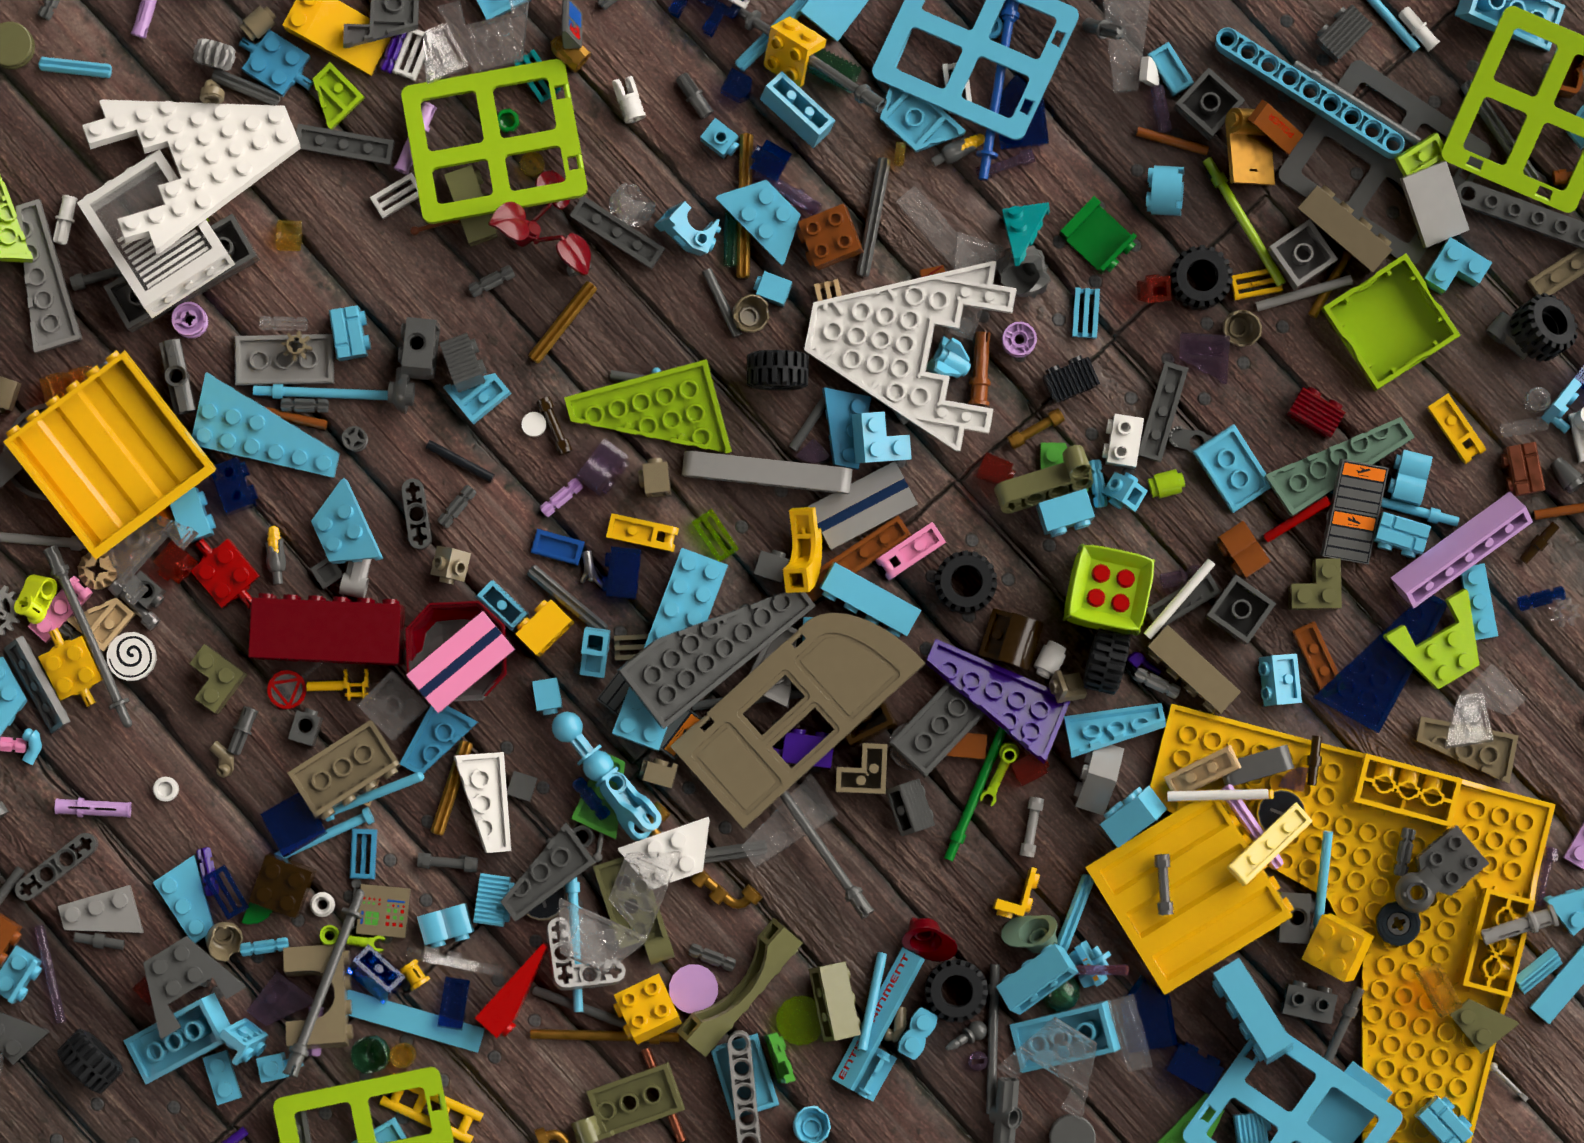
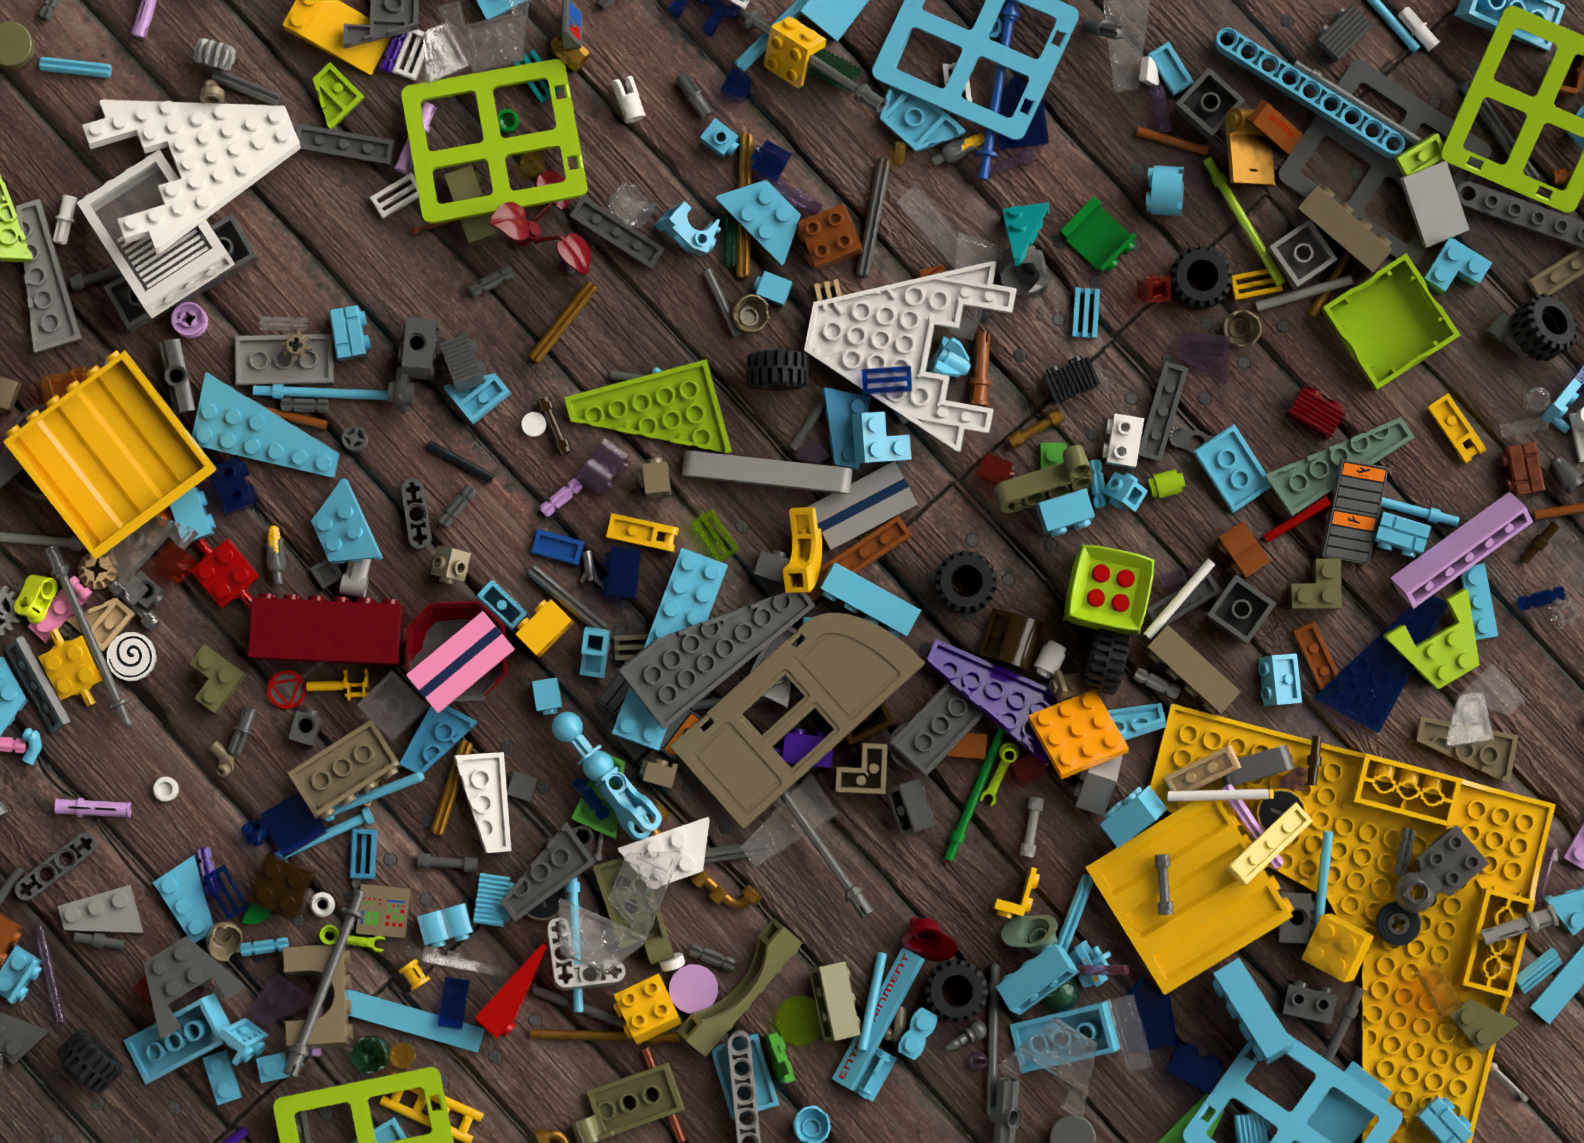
(254, 832): none -> clear blue tile
(258, 22): dark tan brick -> none
(276, 63): dark azure plate -> none
(289, 235): clear yellow slope -> none
(376, 974): clear blue brick -> none
(673, 963): none -> white tile
(797, 109): medium azure brick -> none
(889, 370): none -> clear blue tile
(911, 550): bright pink plate -> none
(1023, 330): lavender wheel -> none
(1078, 734): none -> light orange plate
(1137, 659): dark purple hand -> none
(1410, 477): medium azure brick -> none

